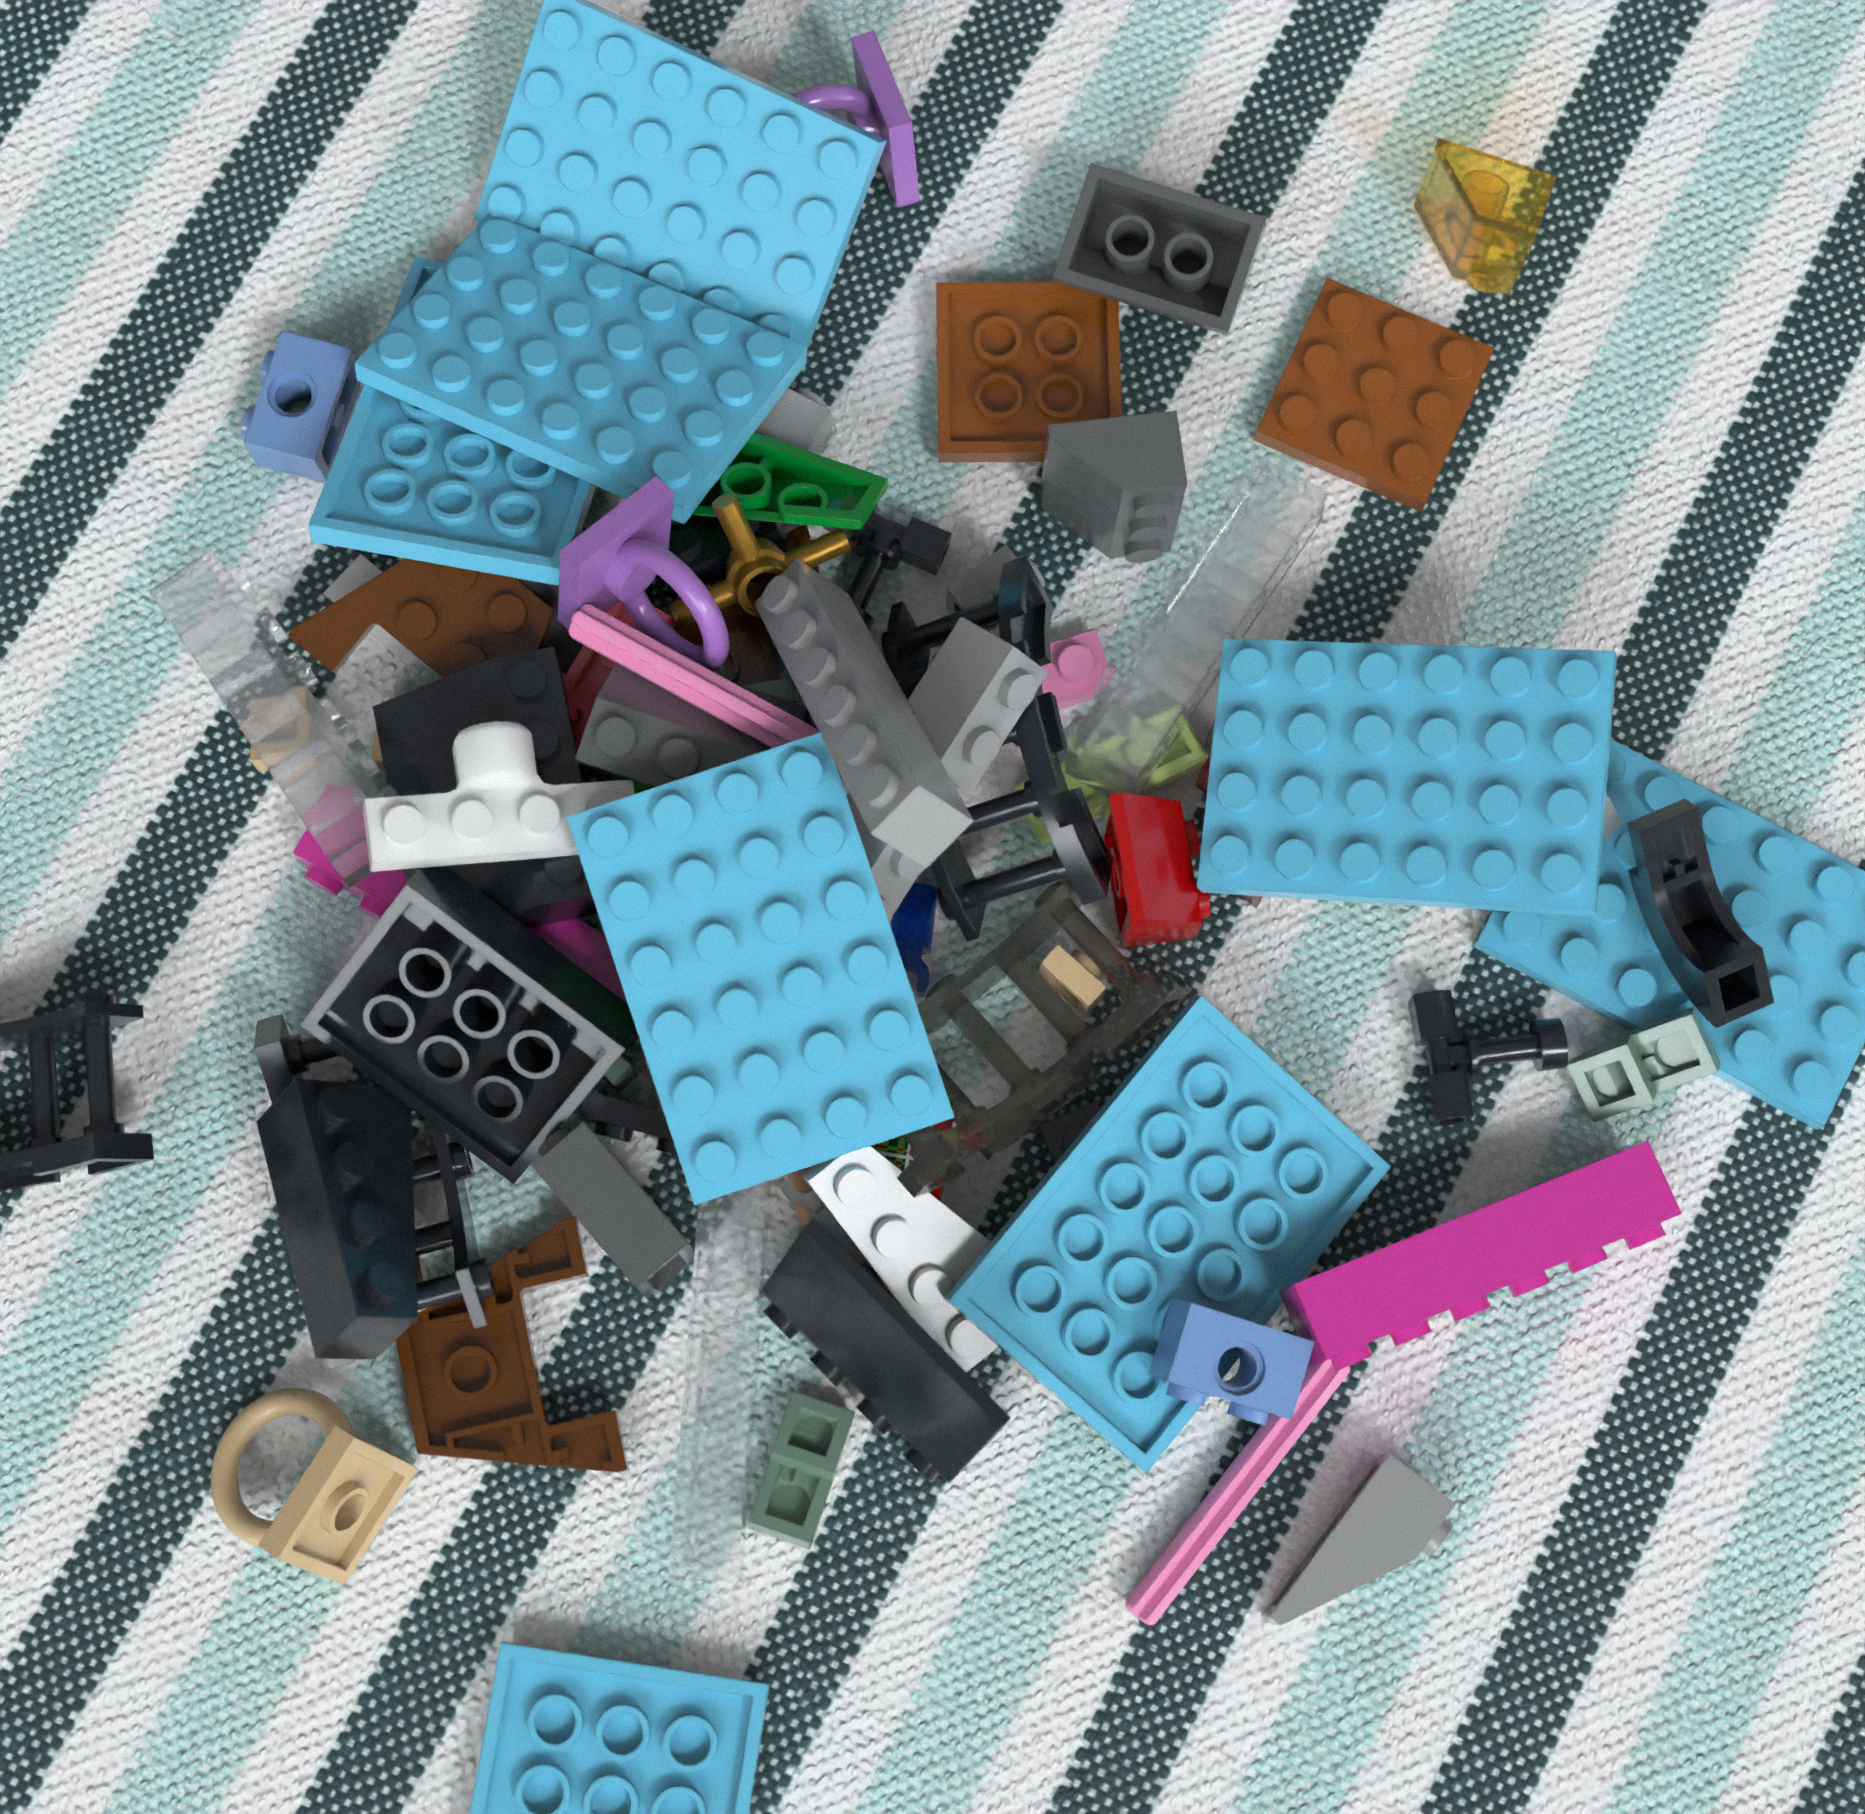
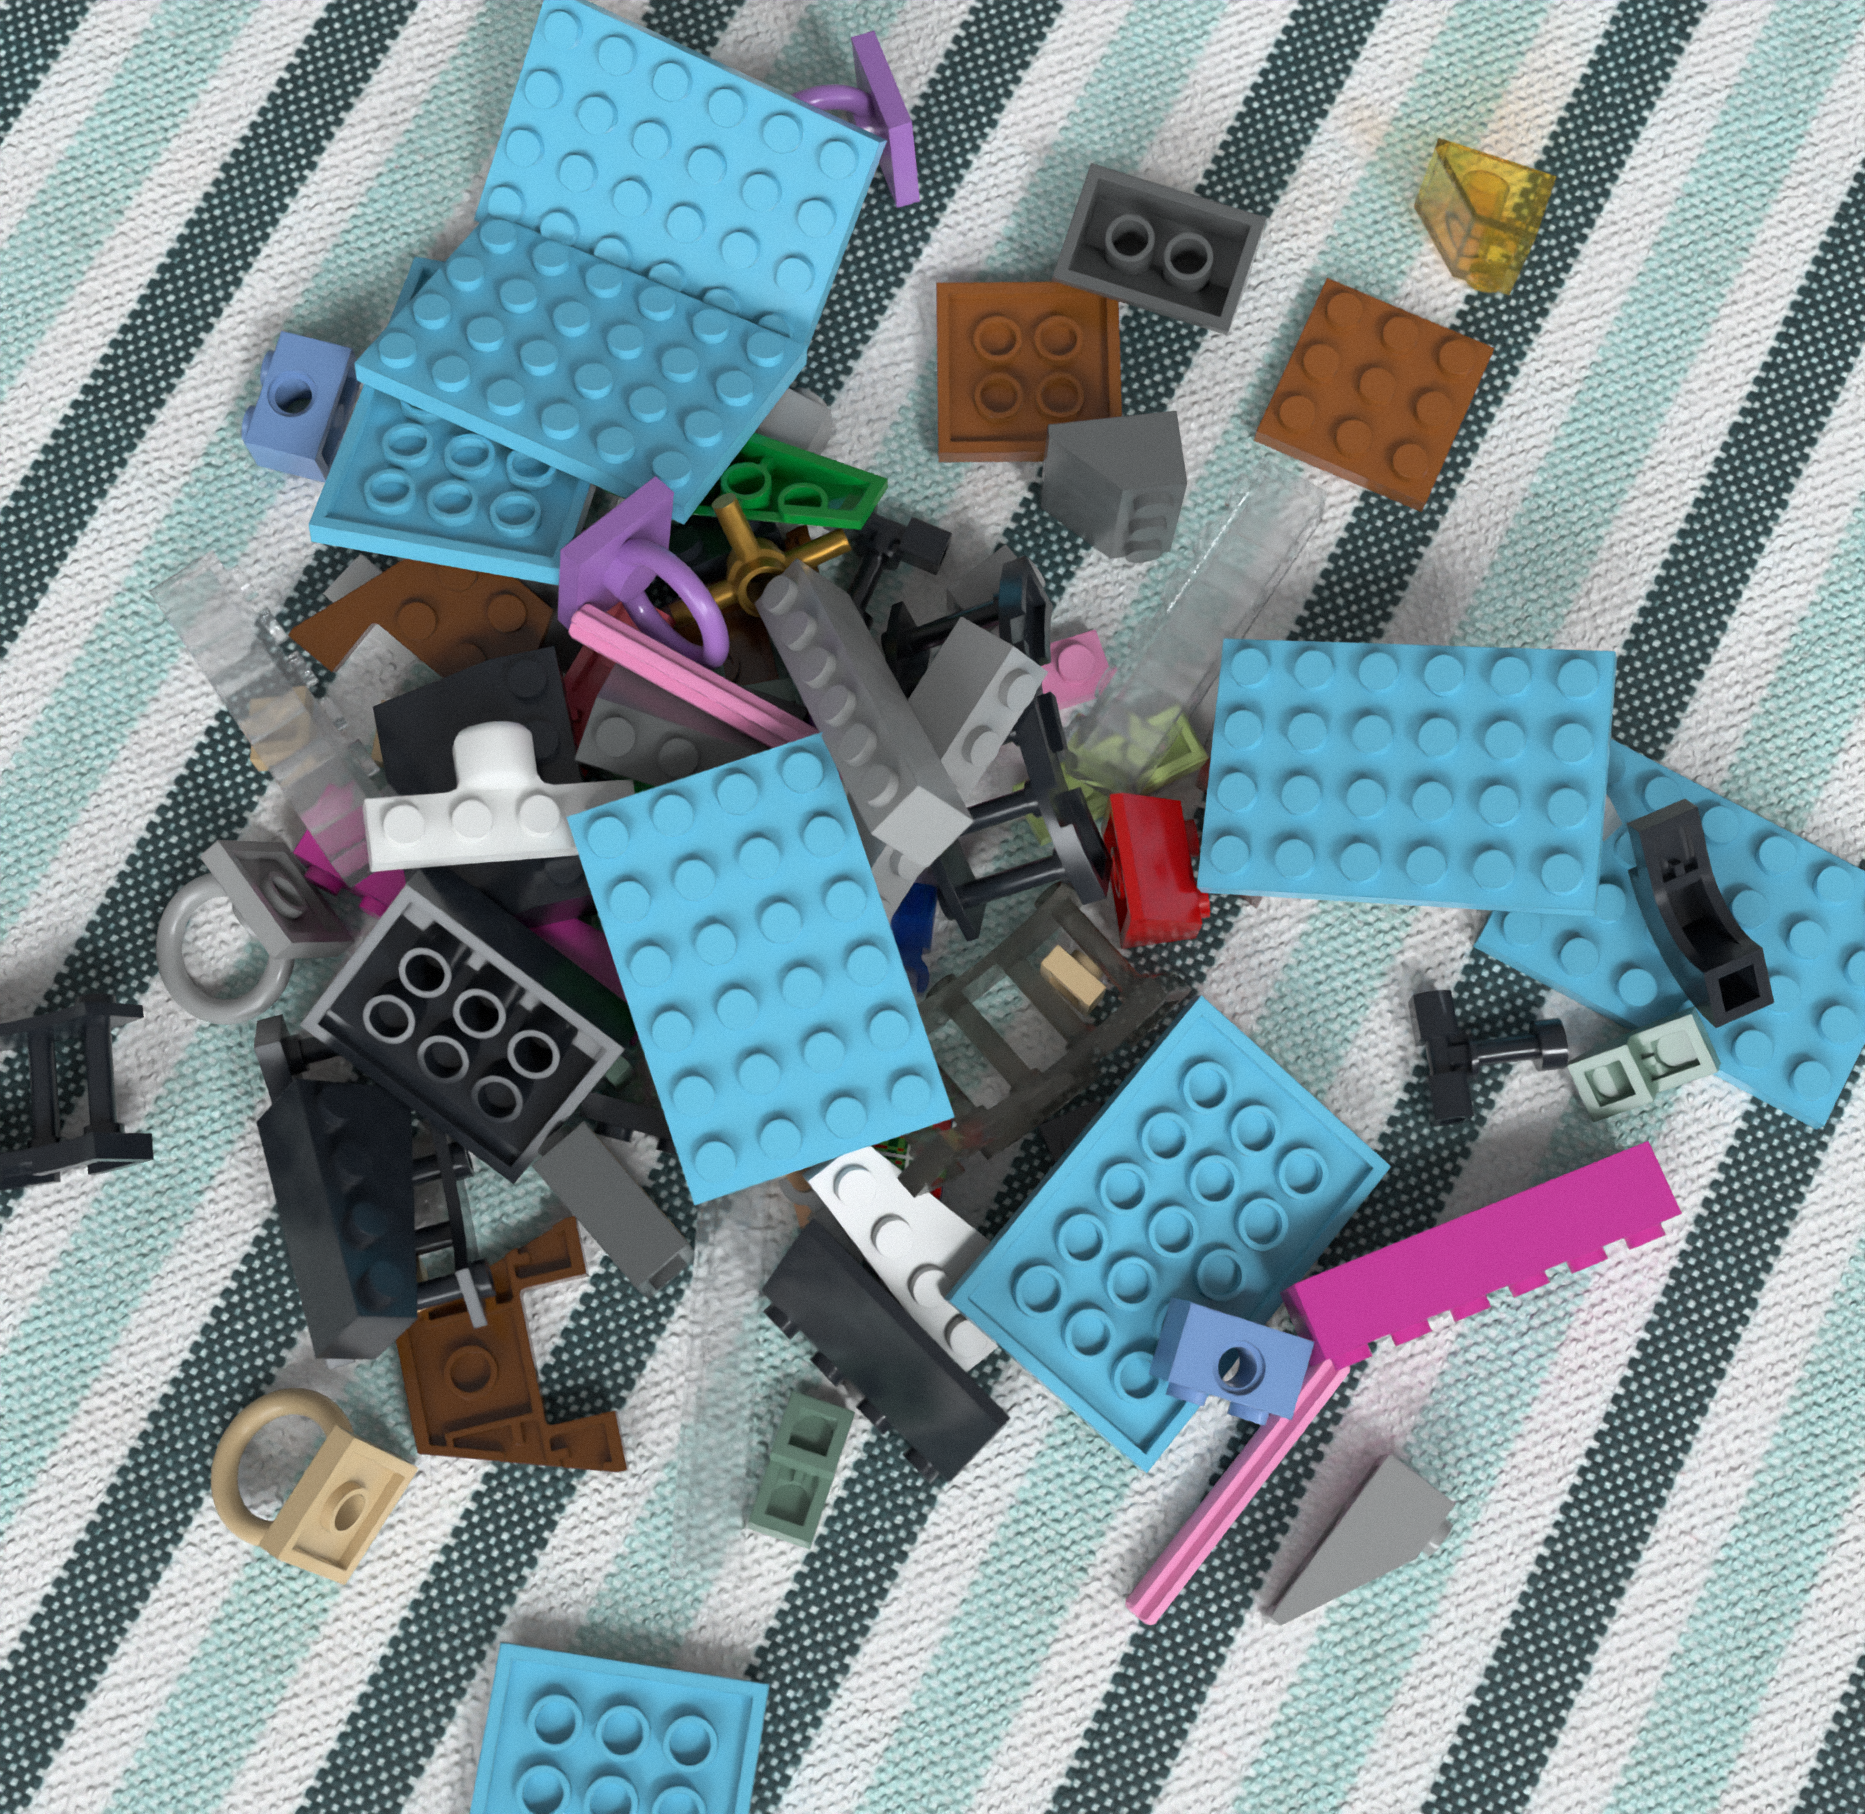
(270, 904): none -> light grey tile

